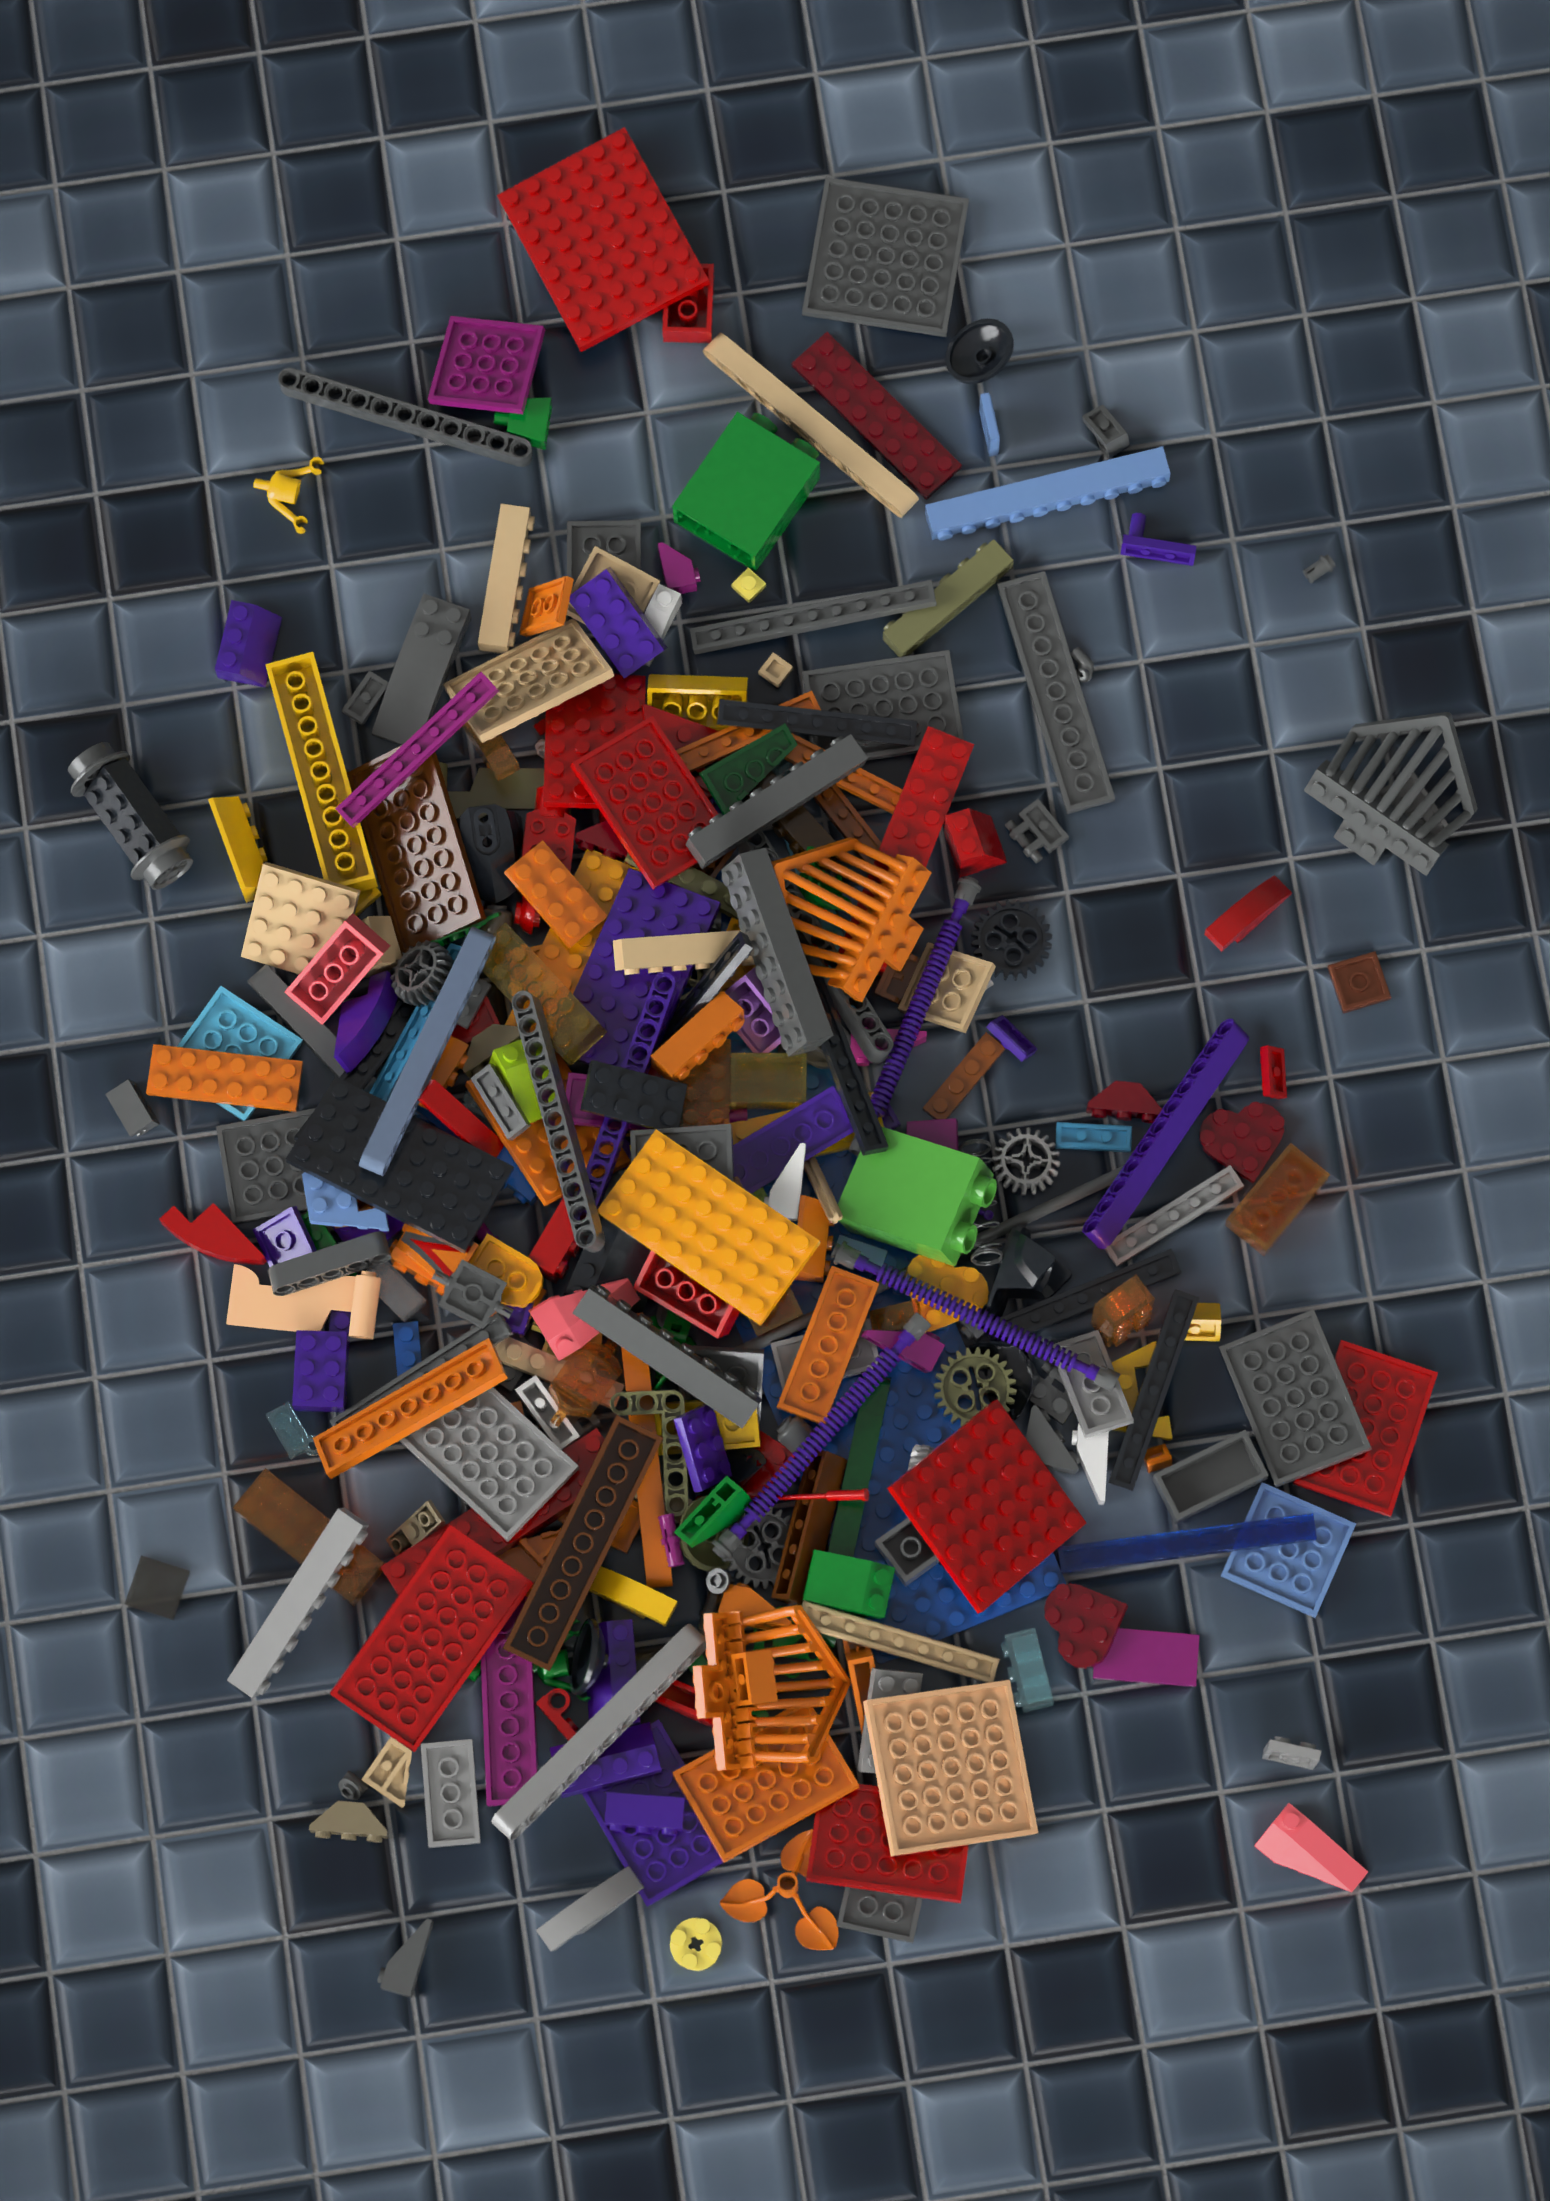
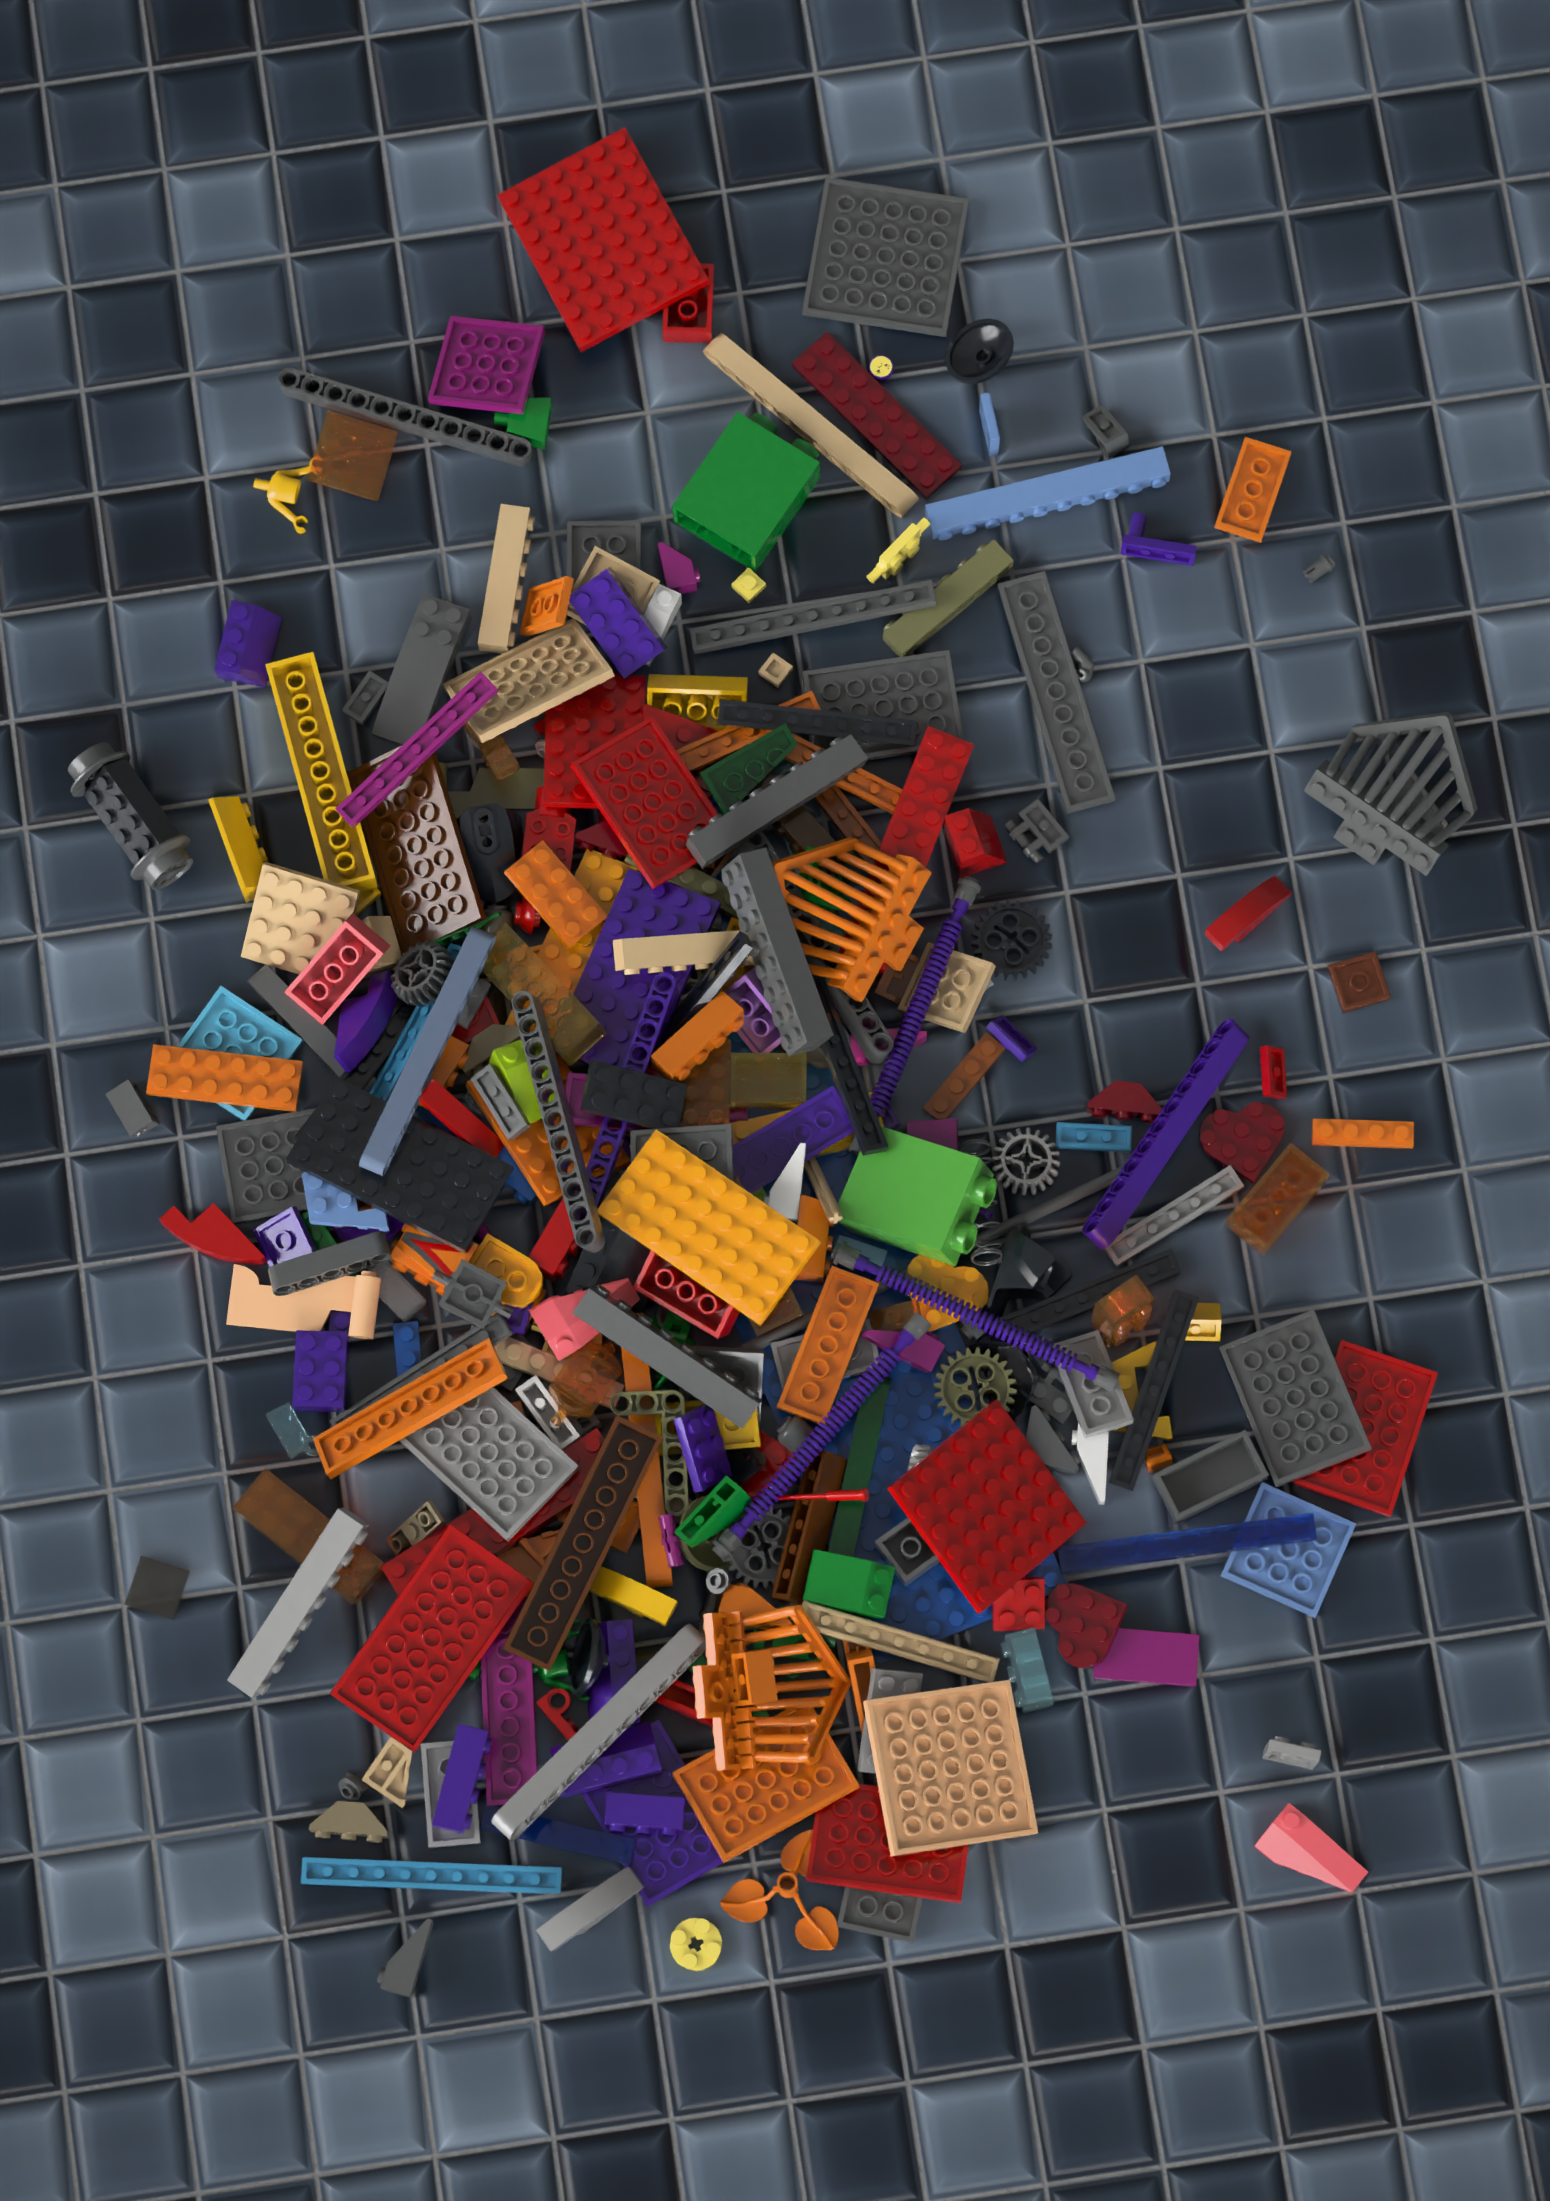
(352, 455): none -> clear orange plate
(431, 1875): none -> dark azure plate
(461, 1779): none -> dark purple brick
(570, 1837): none -> clear blue plate
(881, 367): none -> light yellow tile
(904, 546): none -> light yellow plate
(1021, 1606): none -> red plate
(1253, 489): none -> orange plate
(1363, 1133): none -> orange plate

